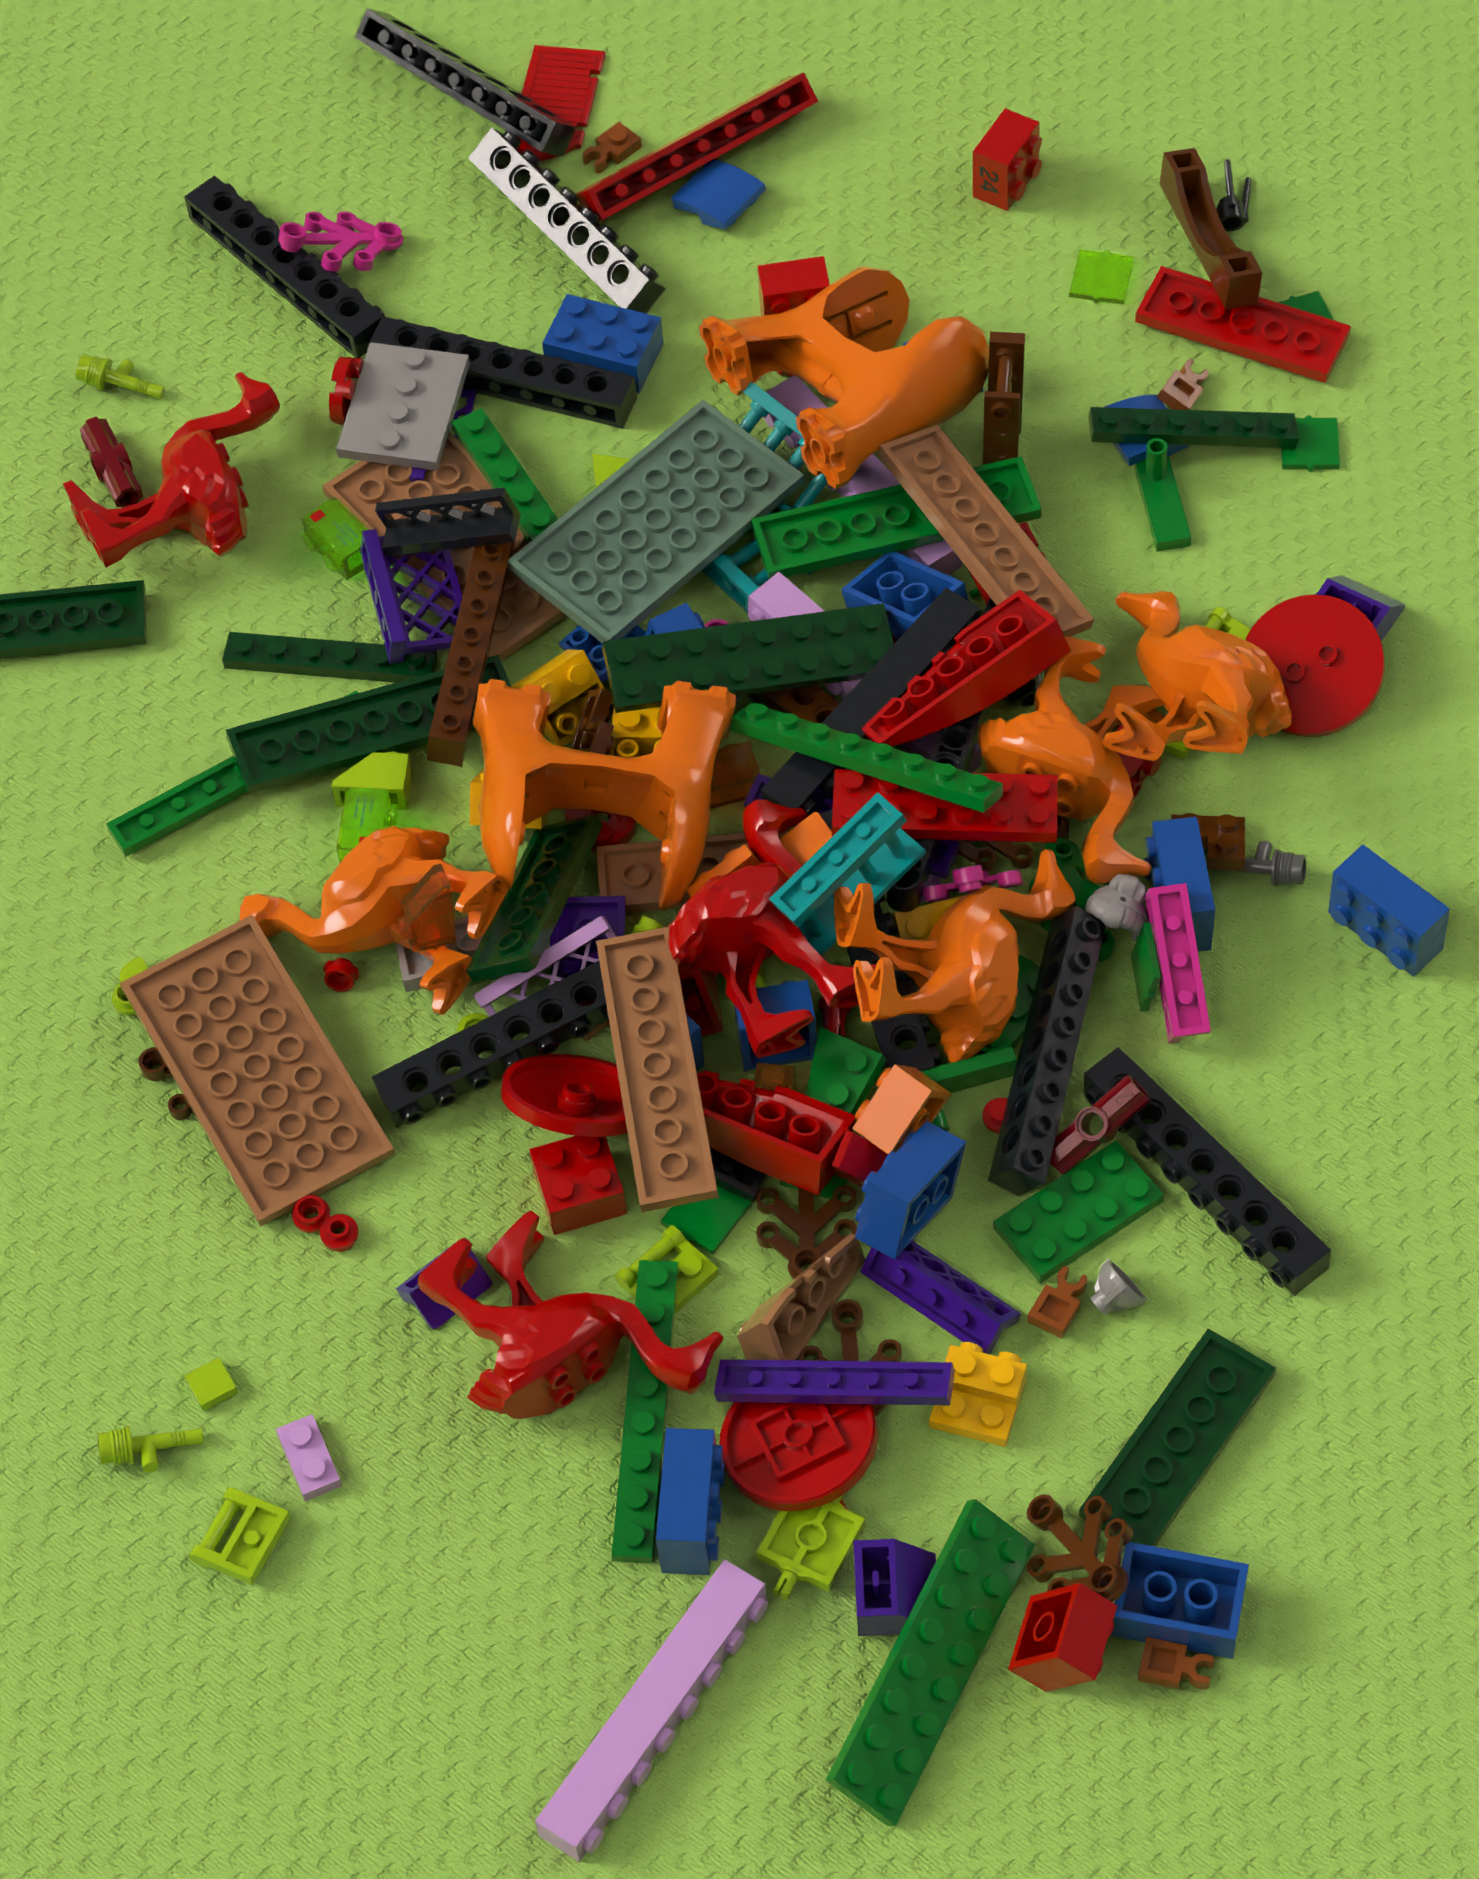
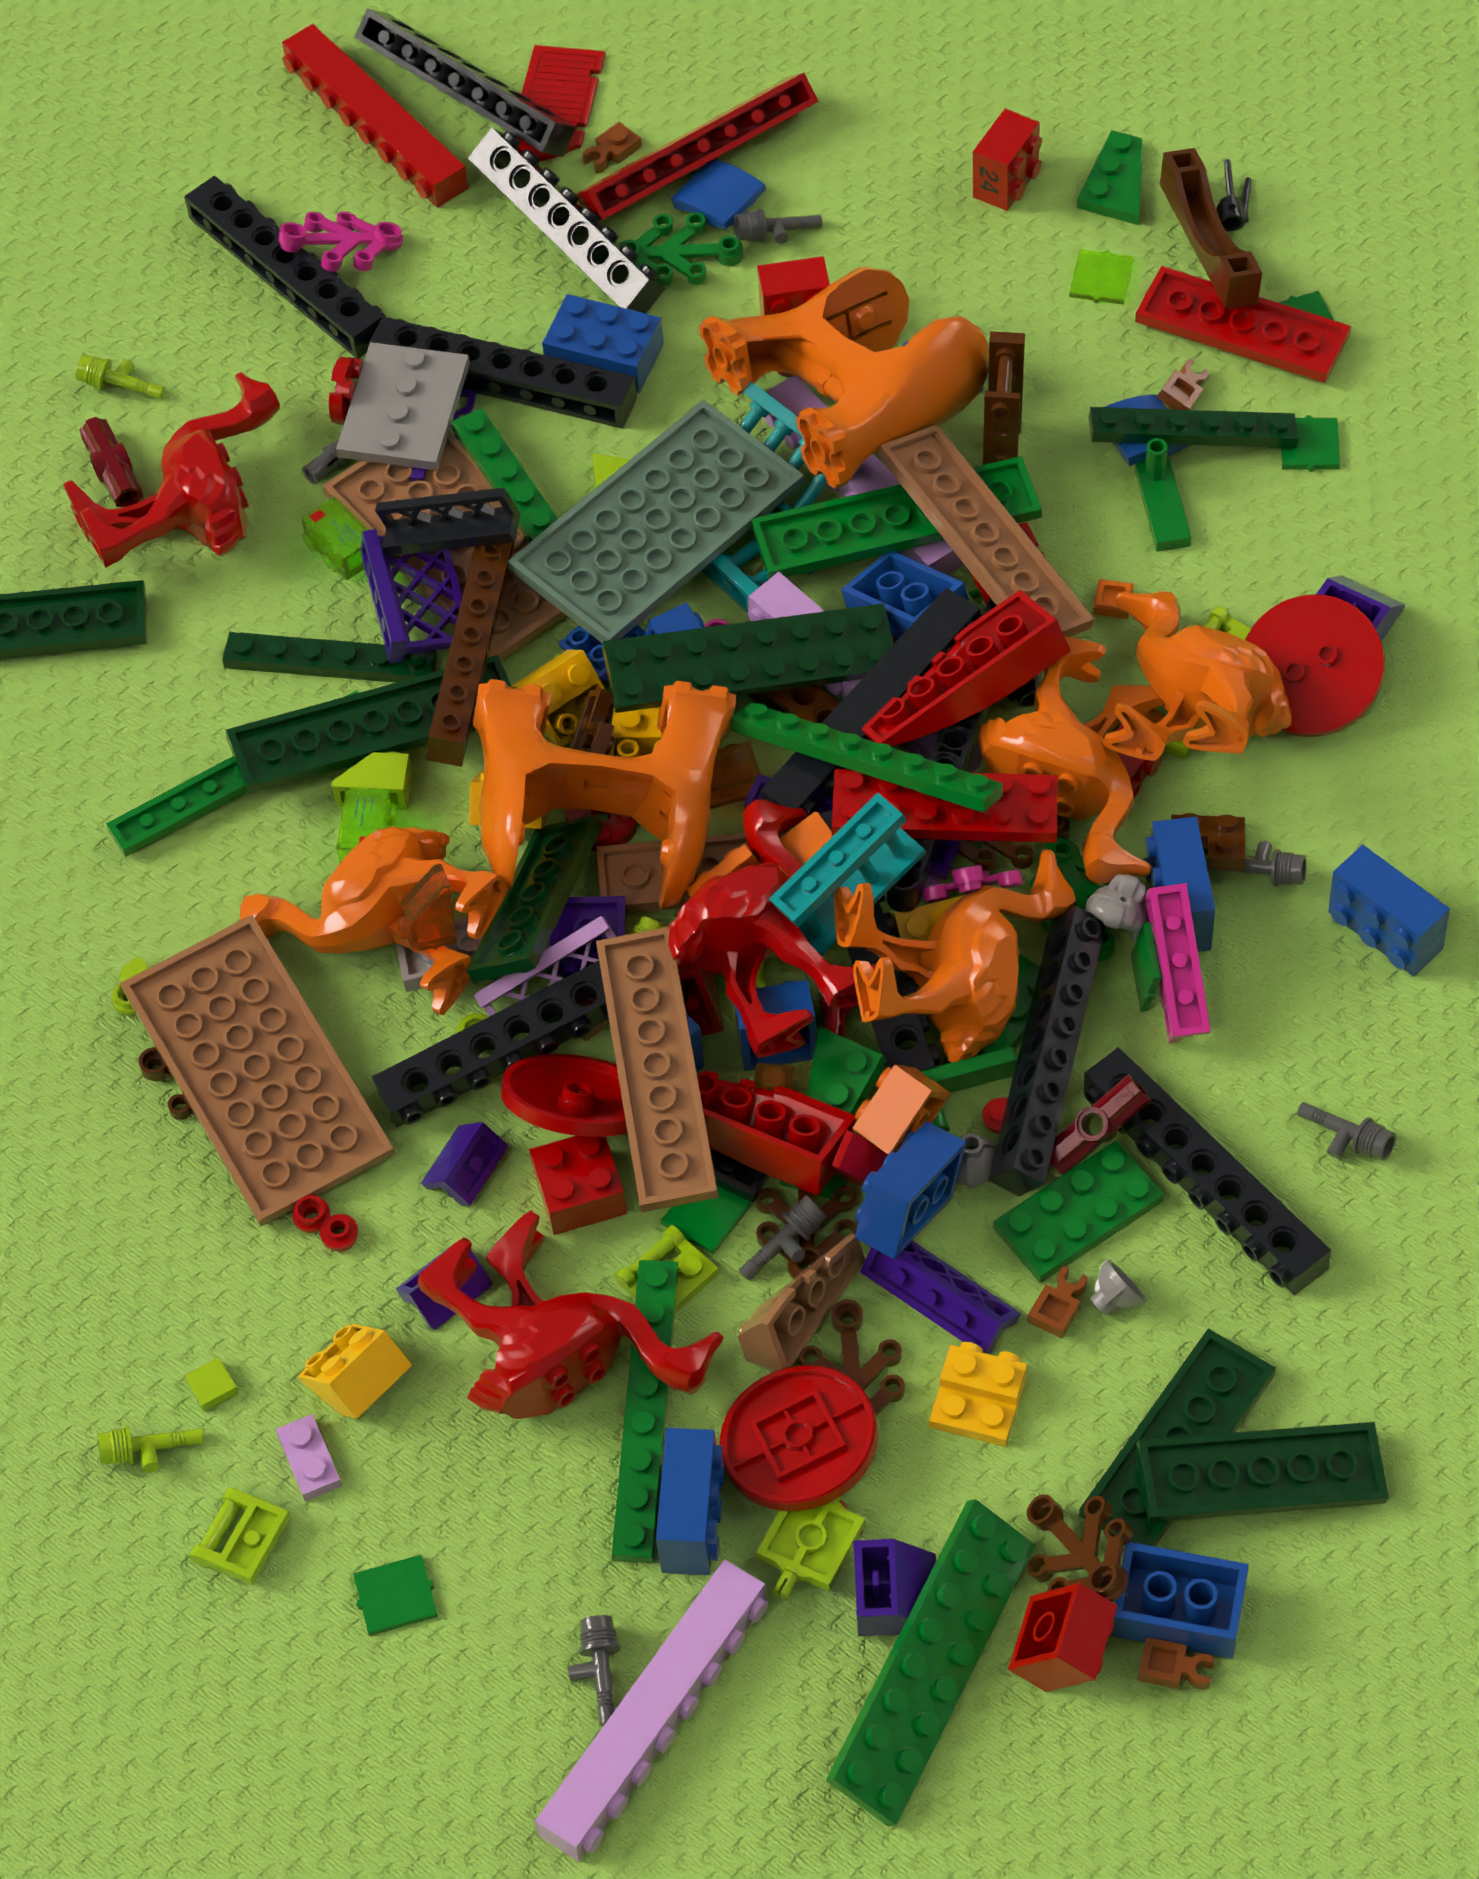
(323, 464): none -> dark grey pin
(340, 974): red plate -> none
(355, 1369): none -> yellow slope
(374, 116): none -> red brick
(395, 1595): none -> green piece
(466, 1162): none -> dark purple panel
(598, 1642): none -> dark grey piece
(673, 251): none -> green plant
(754, 225): none -> dark grey piece
(802, 1219): none -> dark grey piece
(835, 1382): dark purple plate -> none
(976, 1163): none -> light grey piece
(1106, 596): none -> orange tile
(1115, 180): none -> green wing
(1261, 1472): none -> dark green plate
(1368, 1137): none -> dark grey piece

